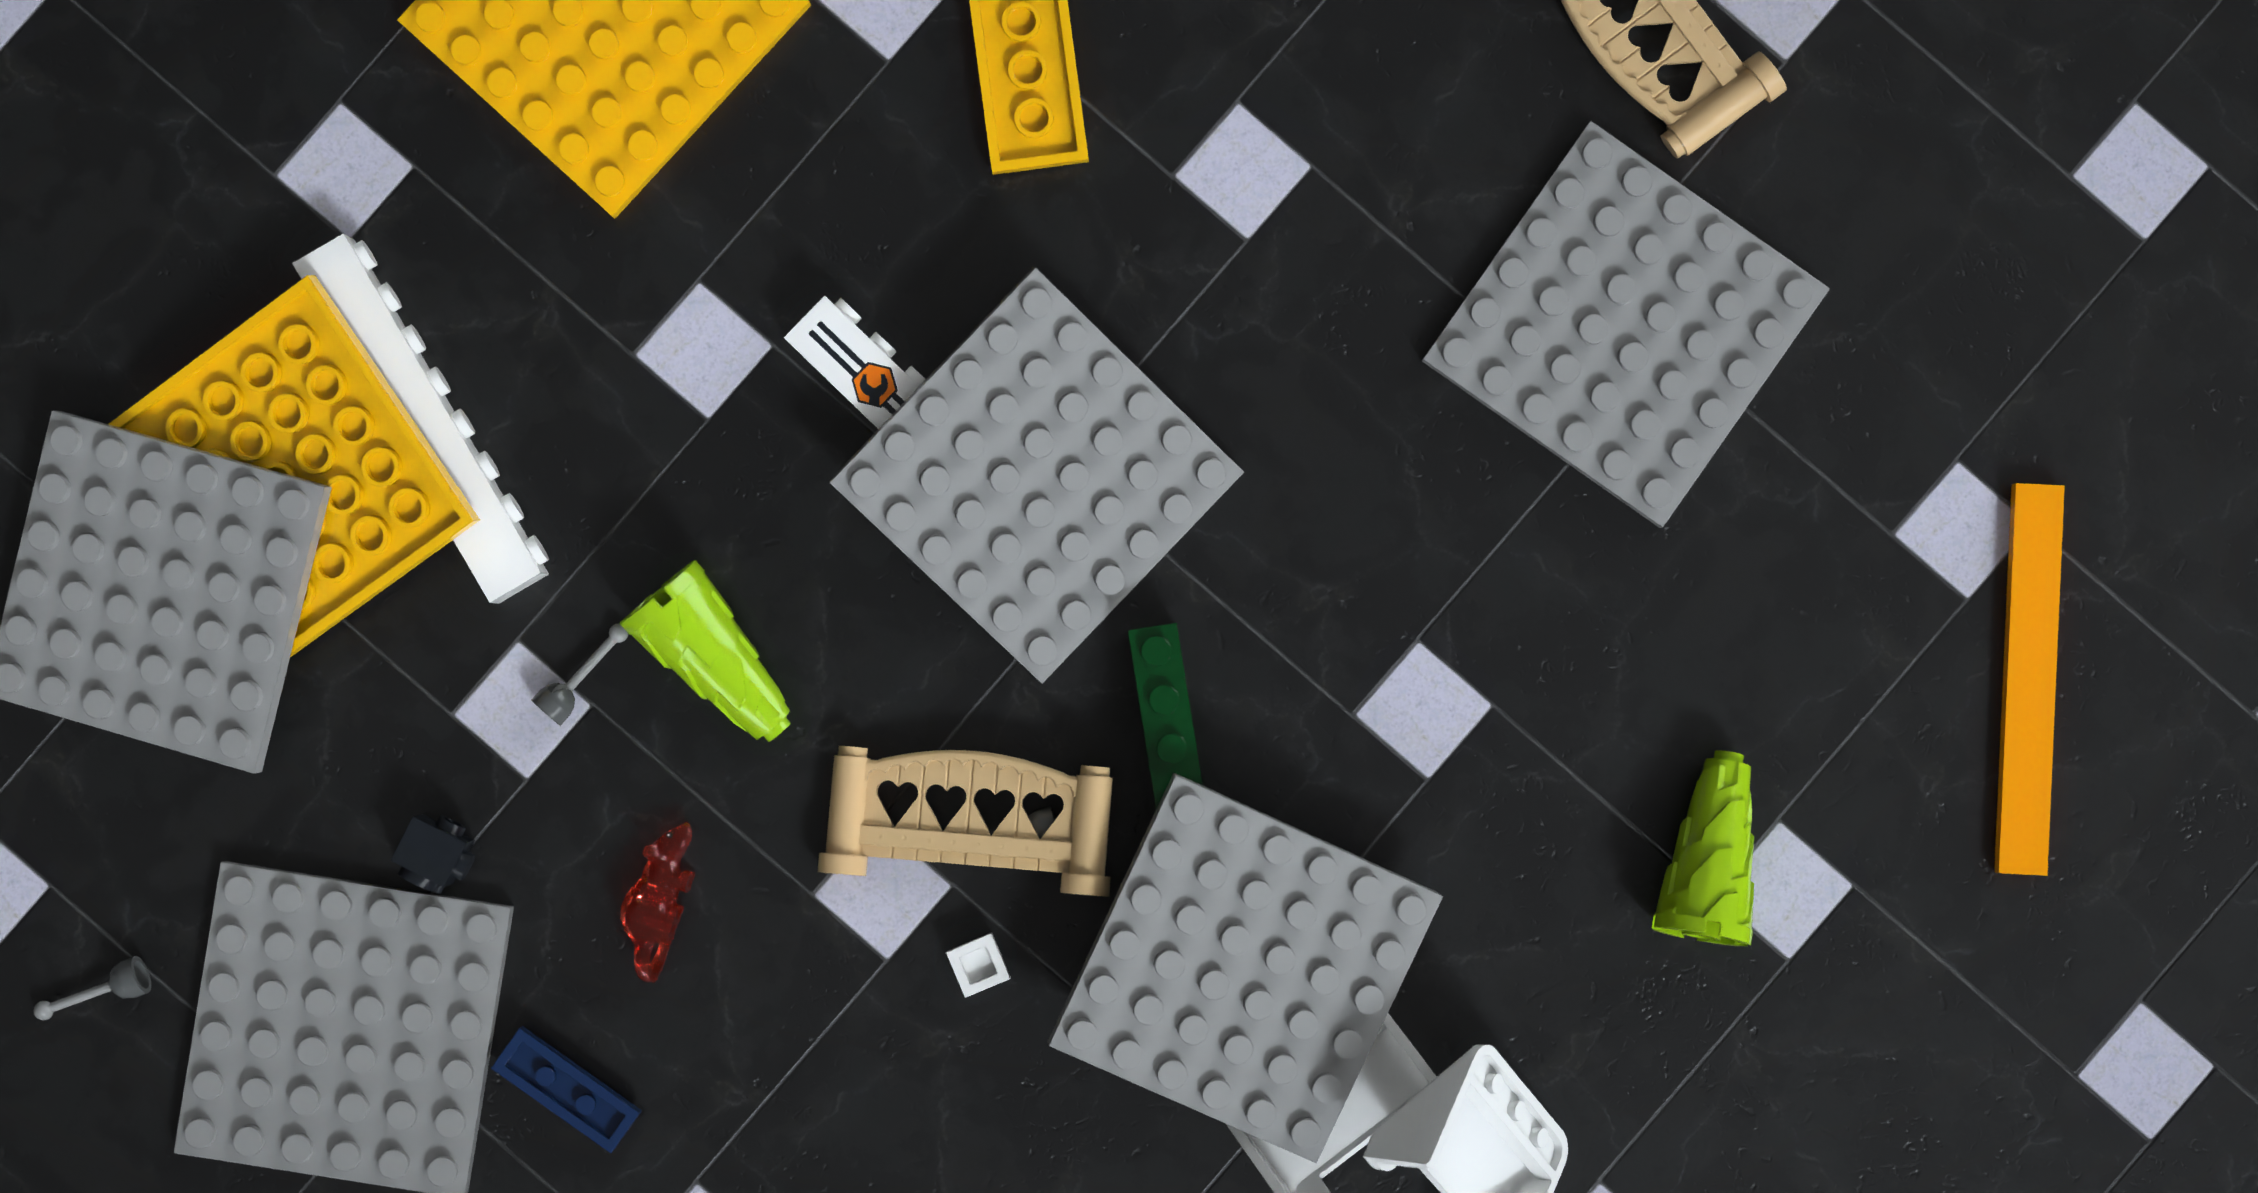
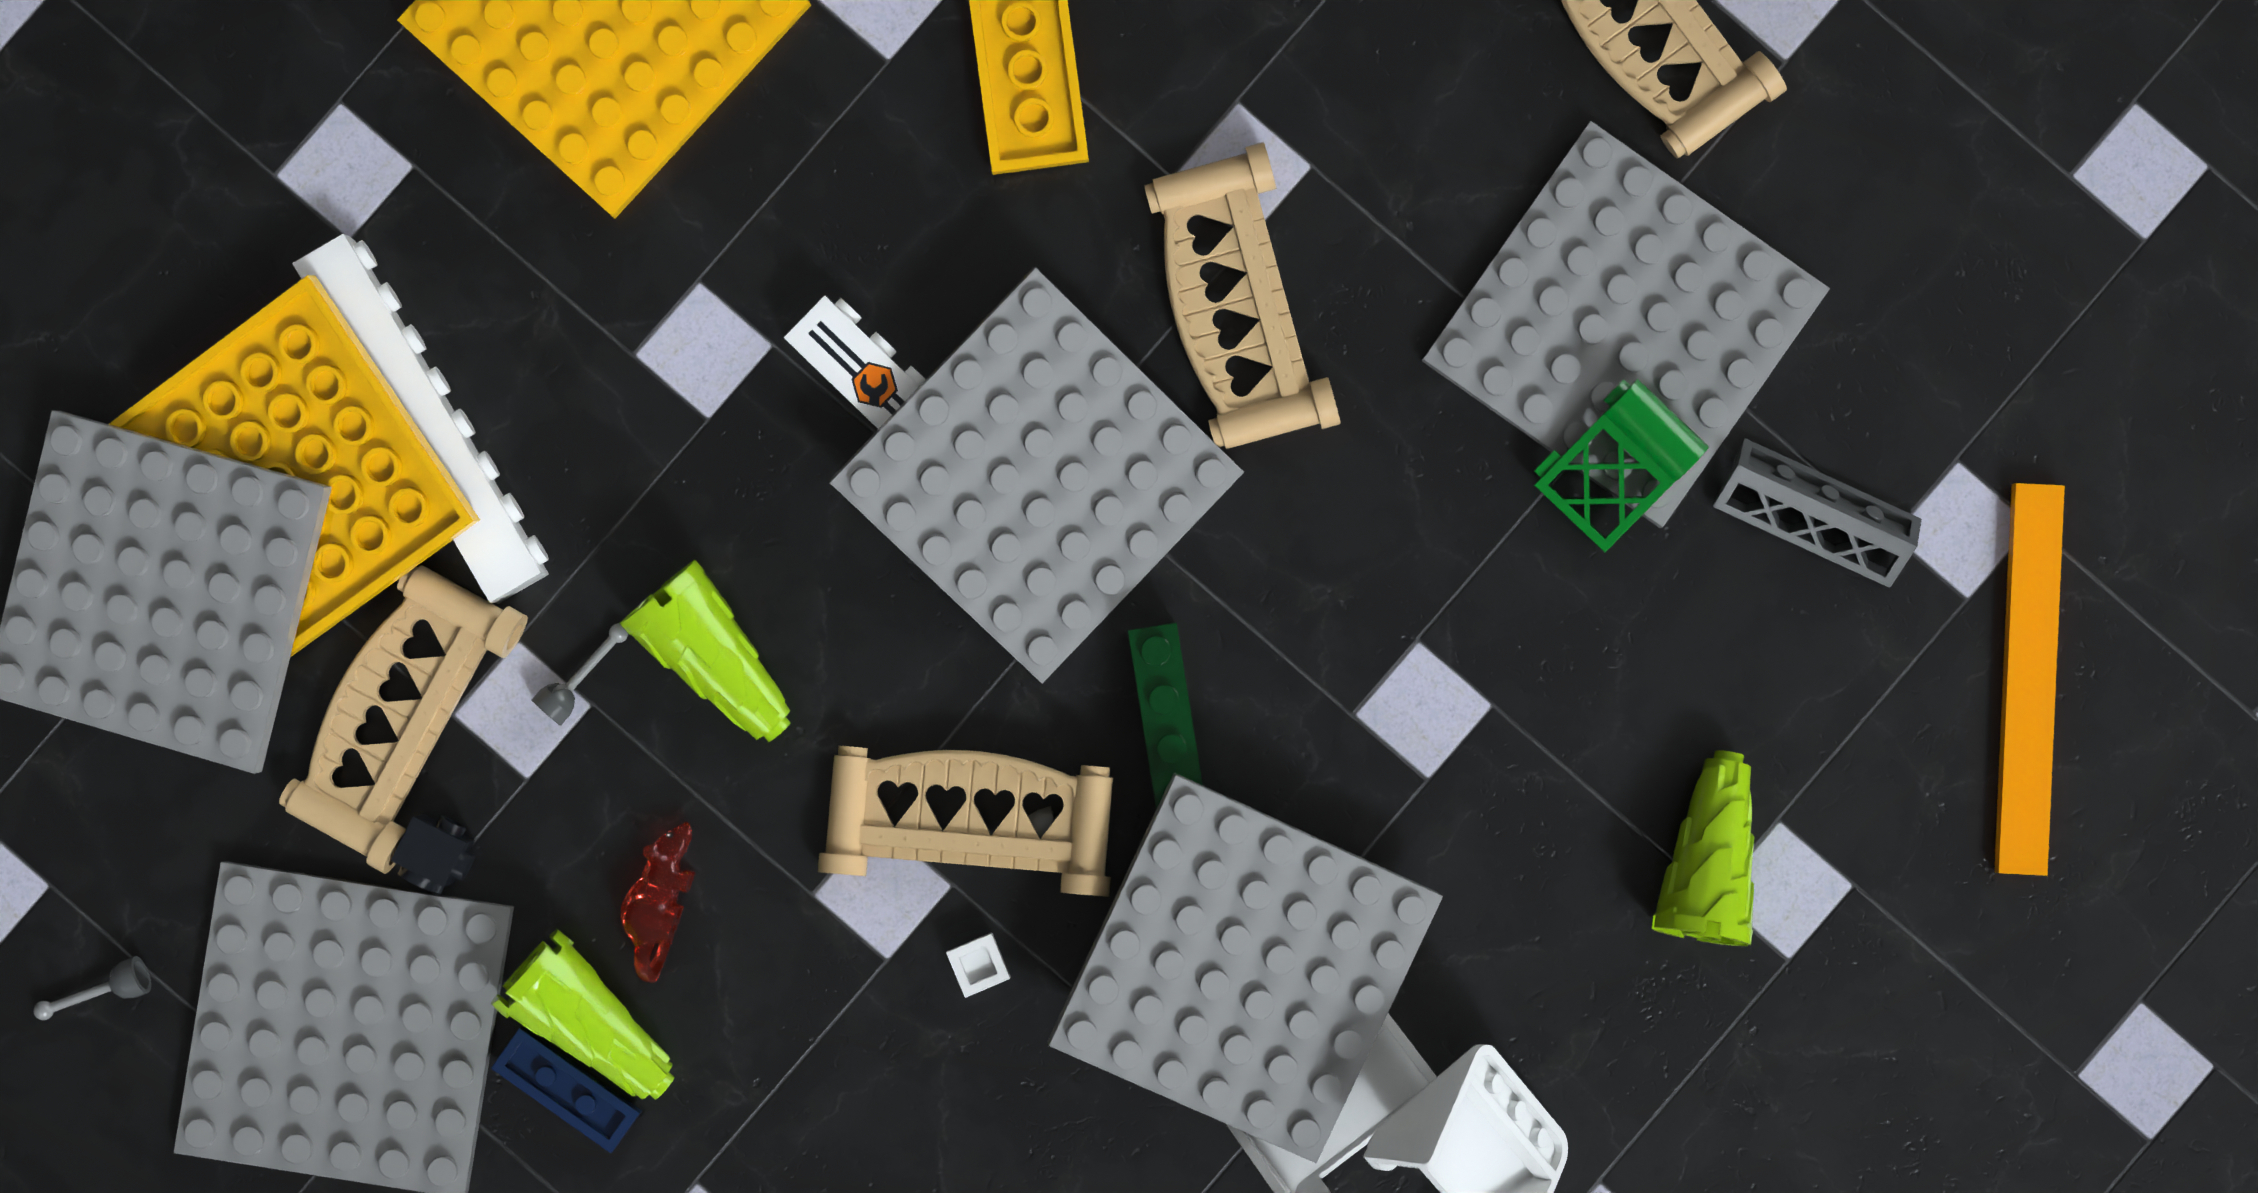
(466, 630): none -> tan piece
(569, 1005): none -> lime cone
(1284, 396): none -> tan piece
(1648, 434): none -> green piece
(1833, 504): none -> dark grey fence

